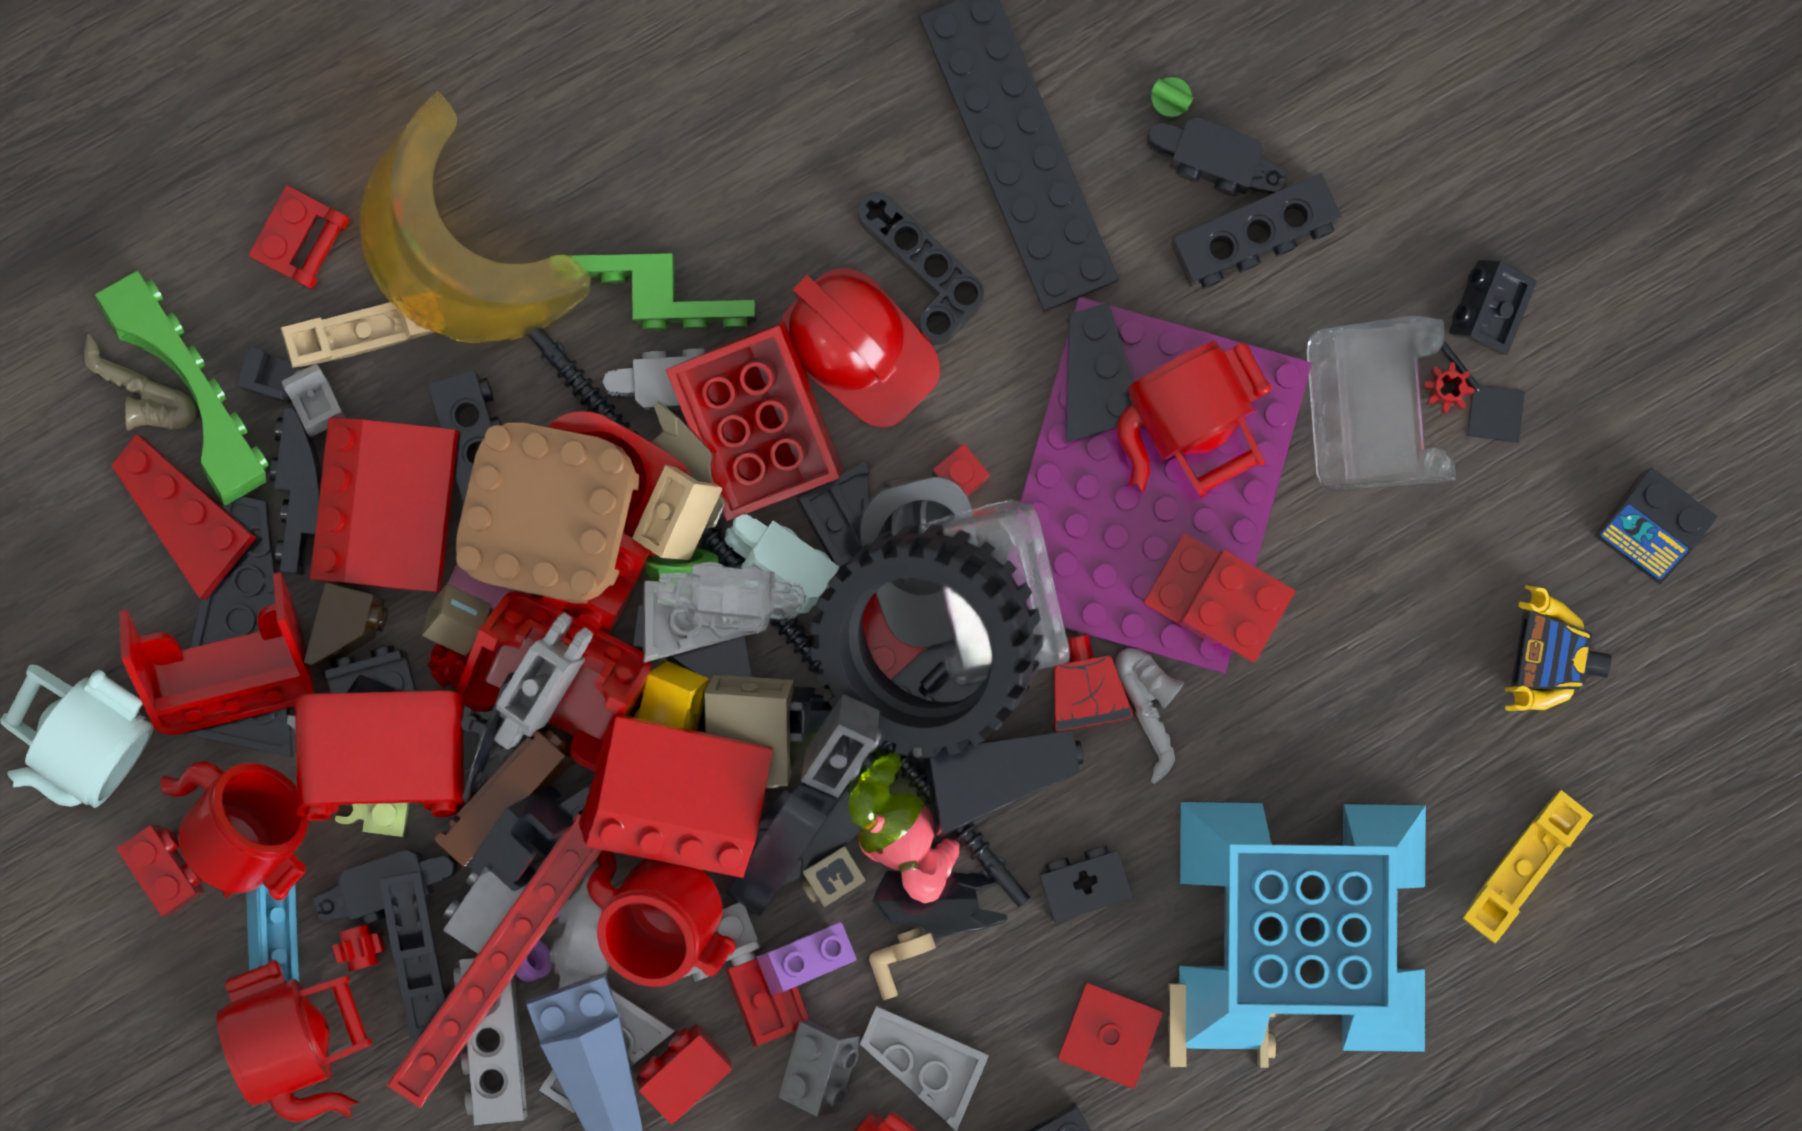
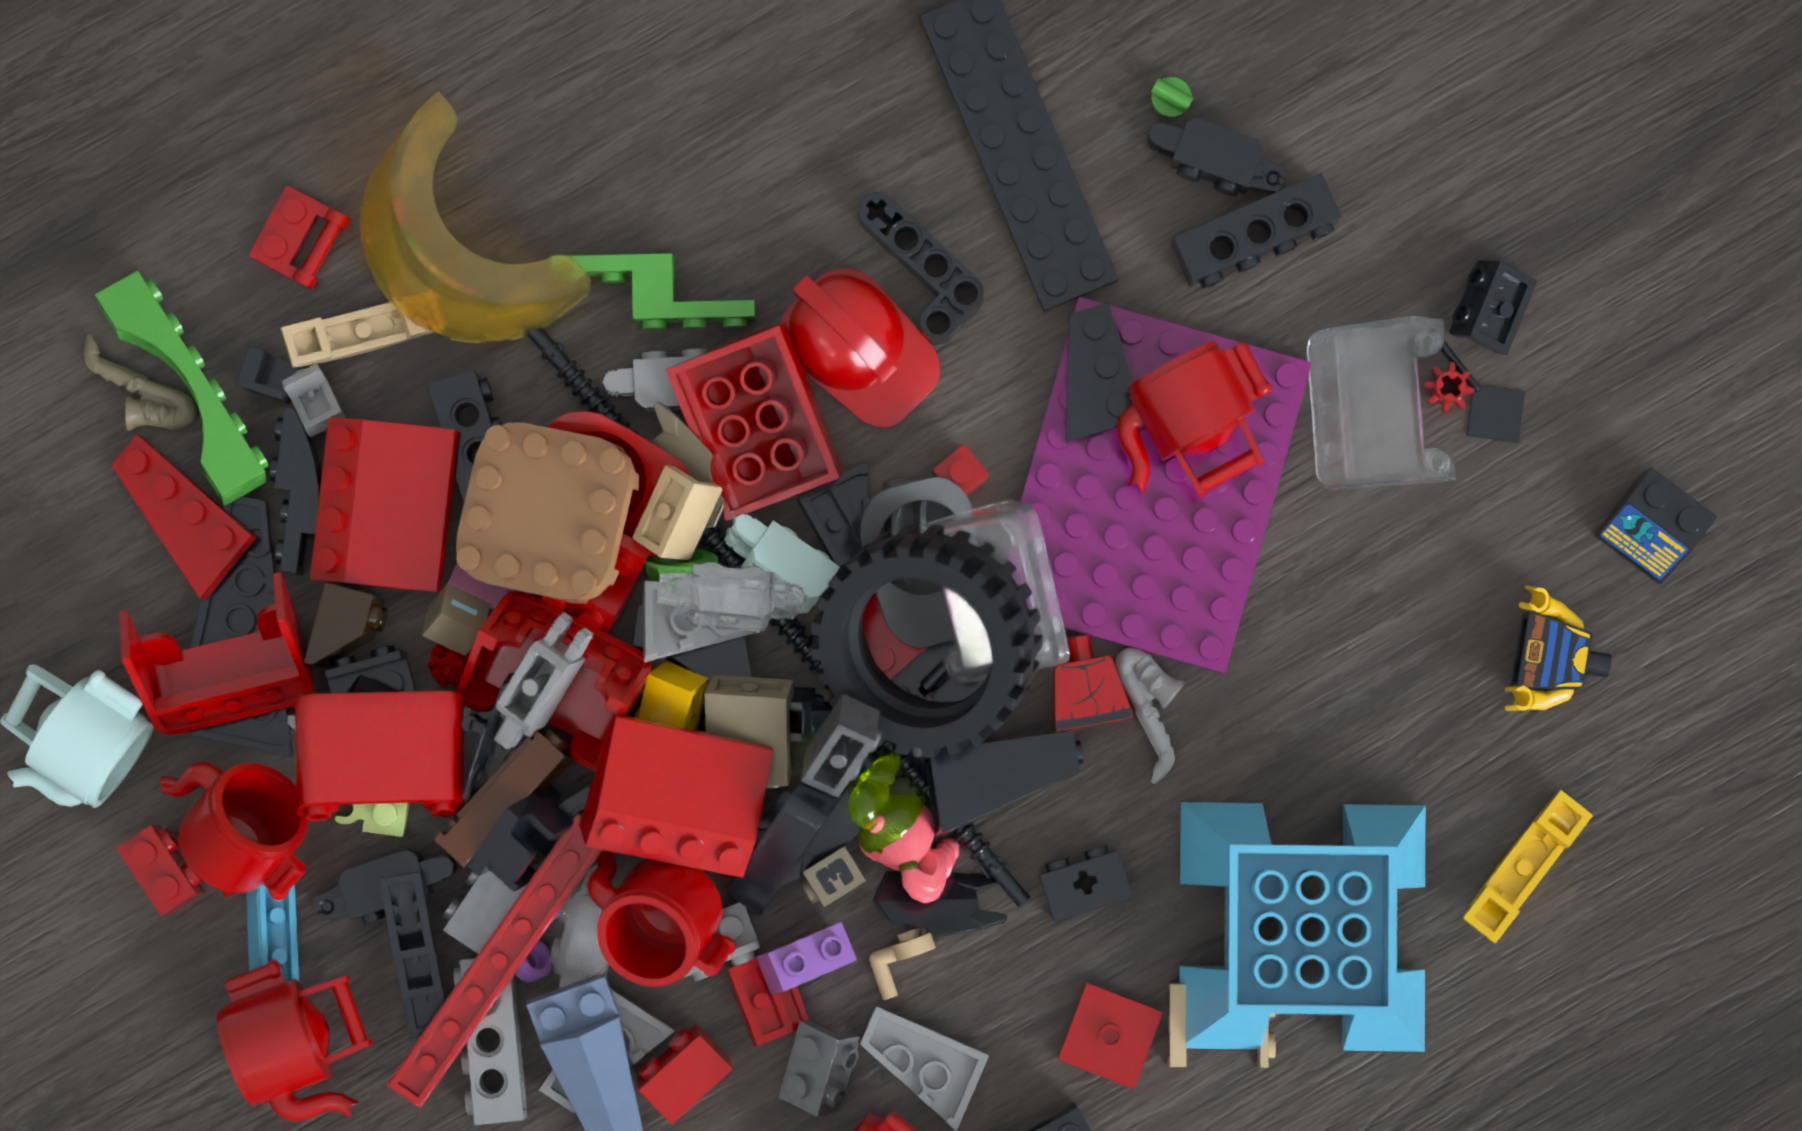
(358, 947): red gear -> none
(1219, 597): red bracket -> none

